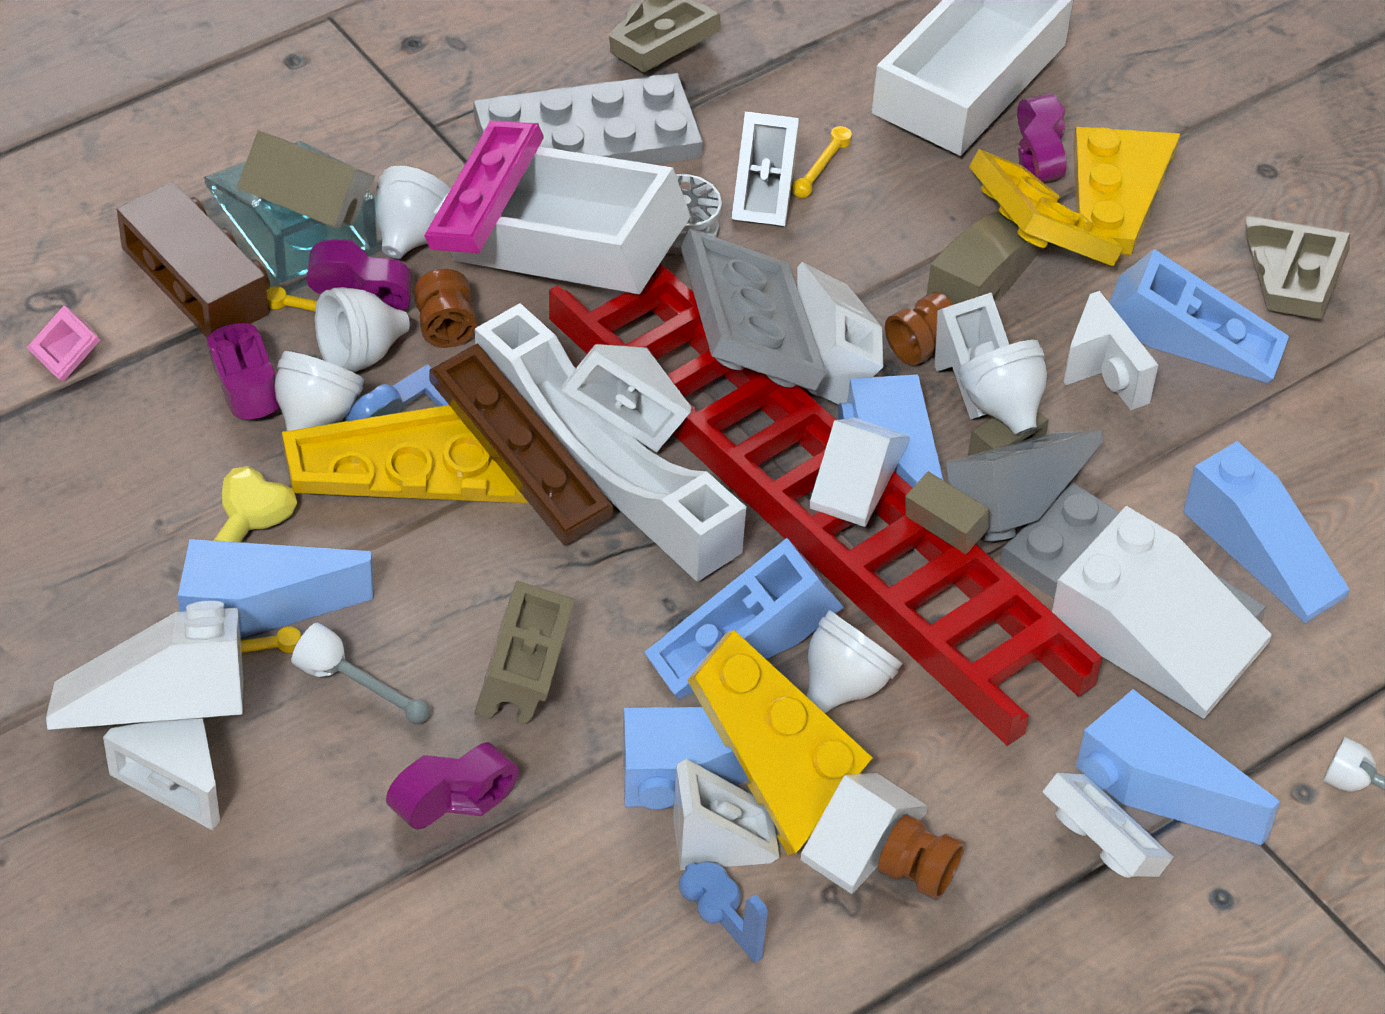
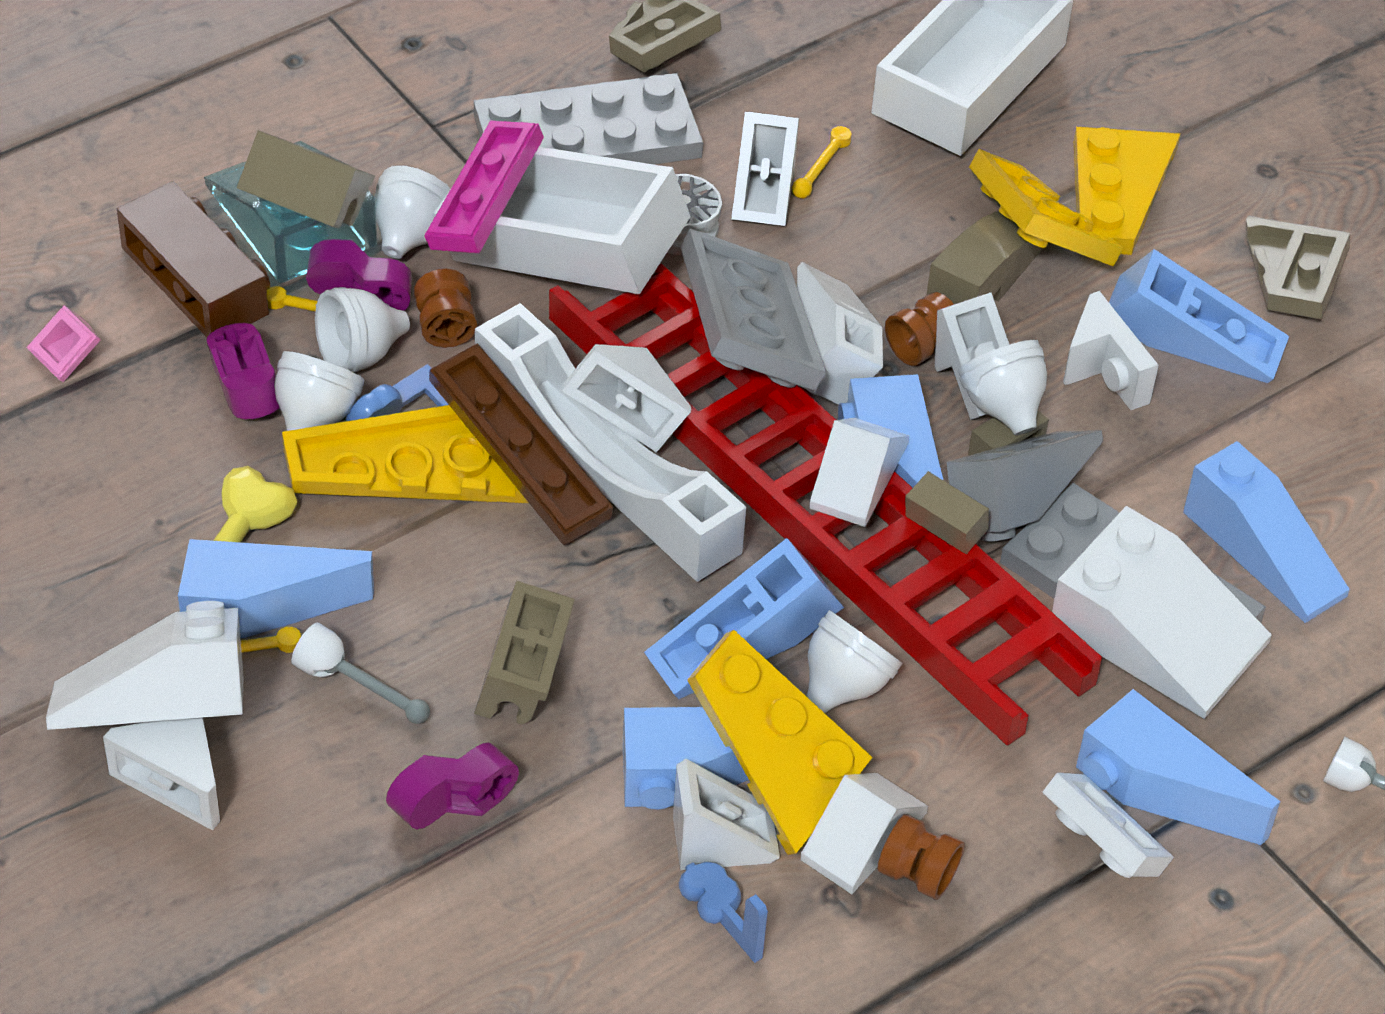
(1041, 127): magenta piece -> none

